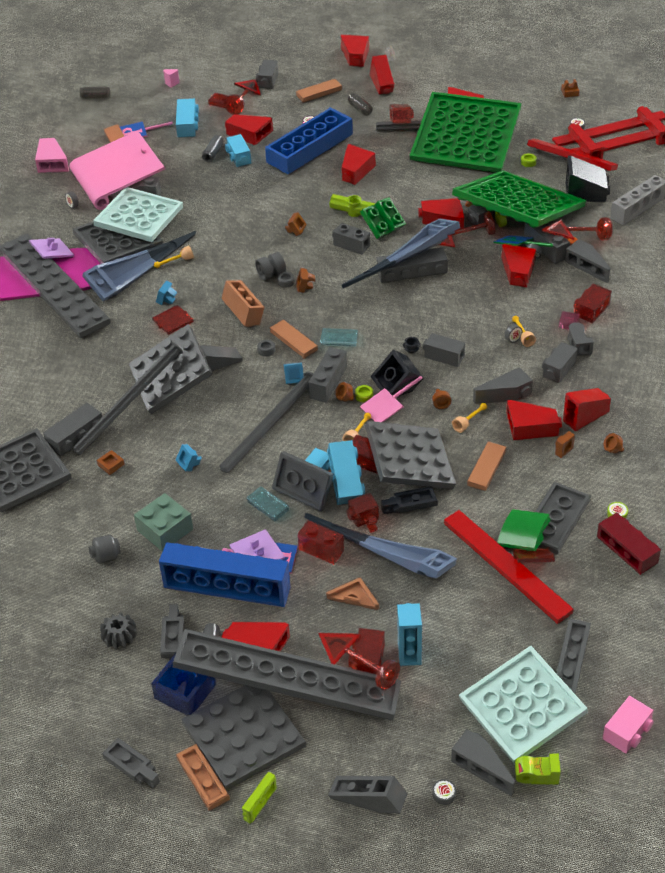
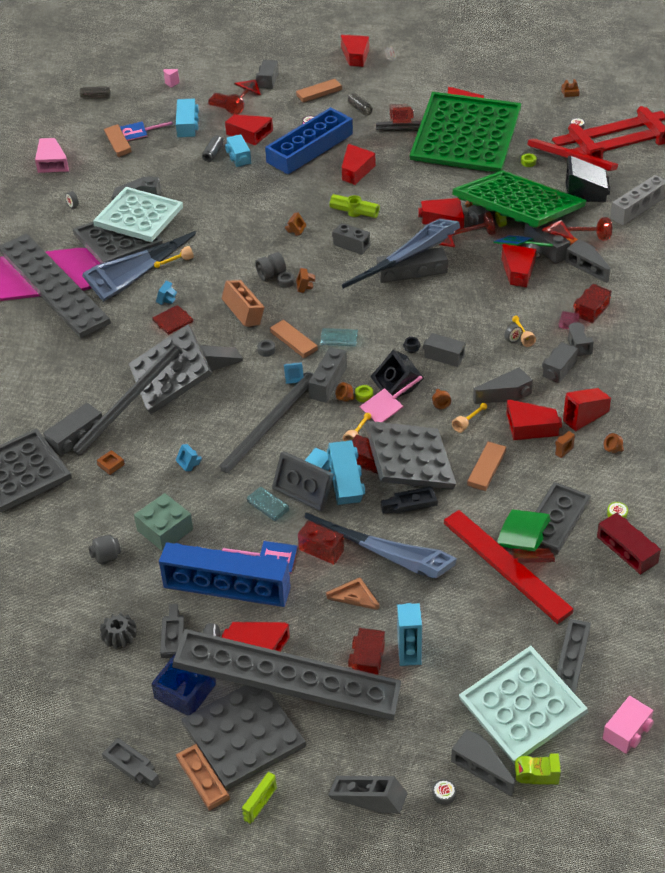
(51, 248): lavender piece -> none
(115, 167): bright pink door -> none
(258, 545): lavender piece -> none
(338, 643): clear red piece -> none
(364, 511): clear red brick -> none
(381, 74): red slope -> none
(383, 218): green slope -> none

